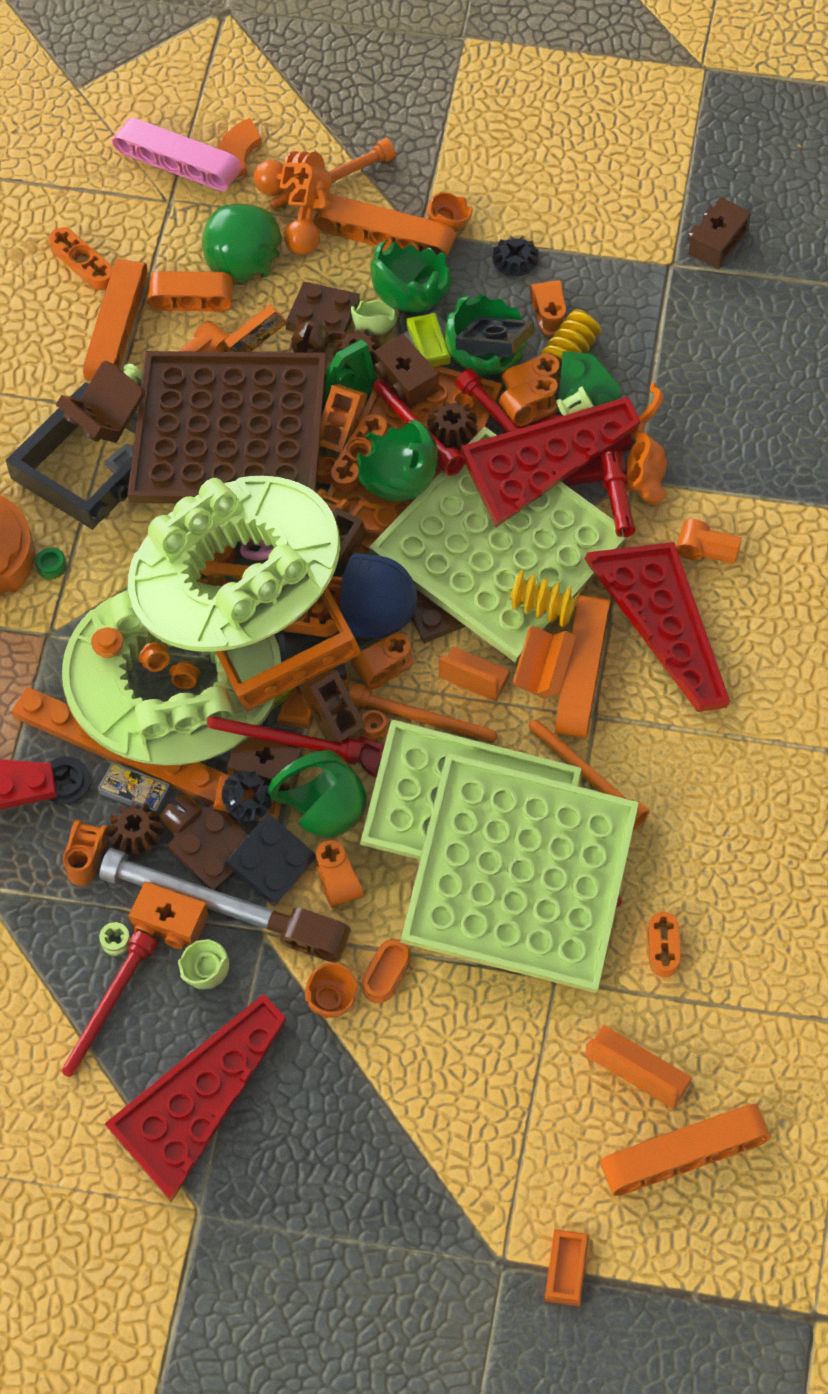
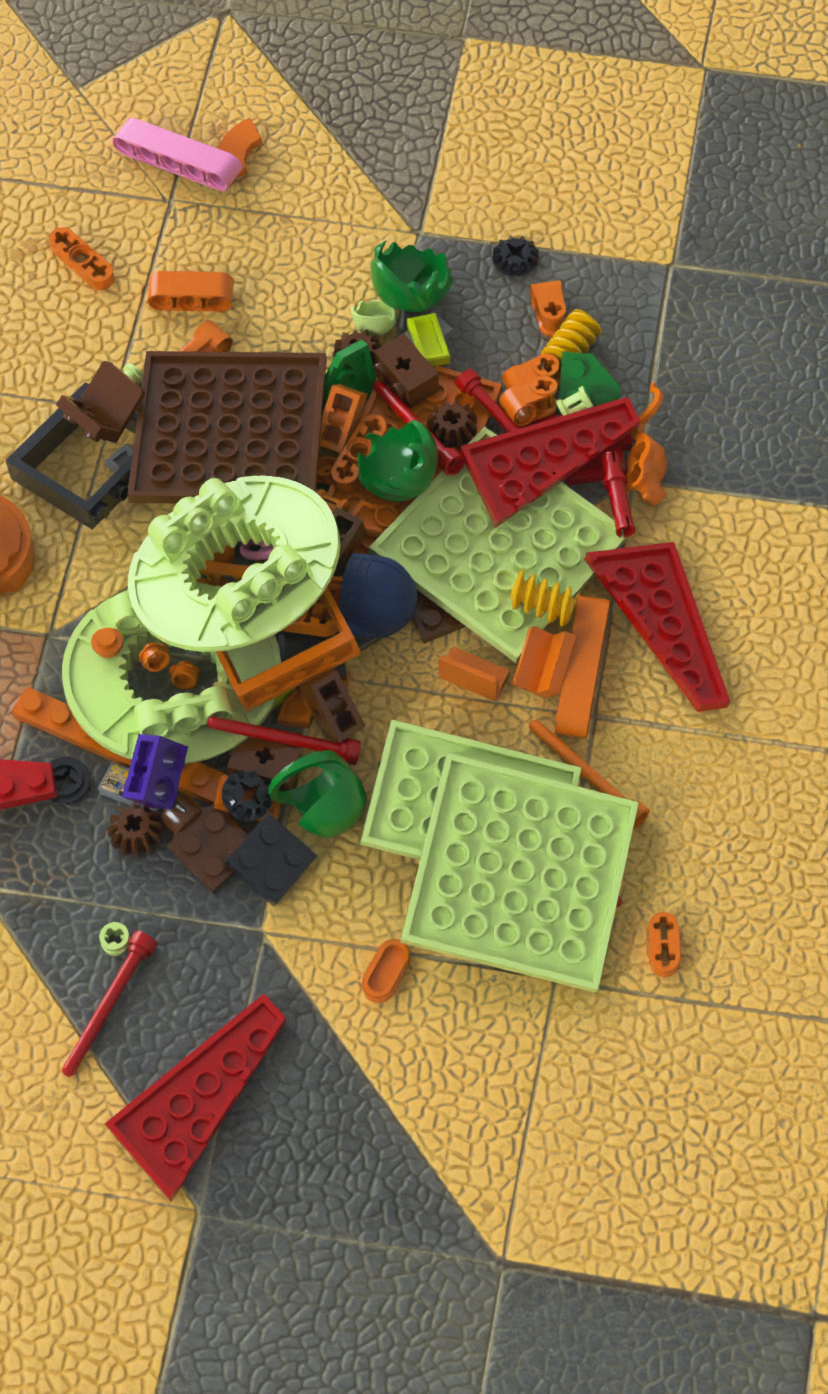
(50, 563): green tile -> none
(84, 846): orange piece -> none
(116, 315): orange beam -> none
(155, 771): none -> dark purple brick
(160, 903): orange brick -> none
(204, 964): yellowish green hair -> none
(241, 241): green piece -> none
(256, 330): tile -> none
(300, 931): piece -> none
(308, 195): orange piece -> none
(319, 316): reddish brown plate -> none
(331, 990): orange hair -> none
(337, 877): orange piece -> none
(363, 699): orange piece -> none
(370, 755): red tile -> none
(377, 224): orange beam -> none
(378, 718): orange plate -> none
(381, 152): orange piece -> none
(382, 661): orange piece -> none
(449, 210): orange hair -> none
(465, 313): green piece -> none
(494, 336): black plate -> none
(566, 1267): orange tile -> none
(638, 1066): orange panel -> none
(685, 1149): orange beam -> none
(699, 540): orange piece -> none
(718, 232): reddish brown brick -> none

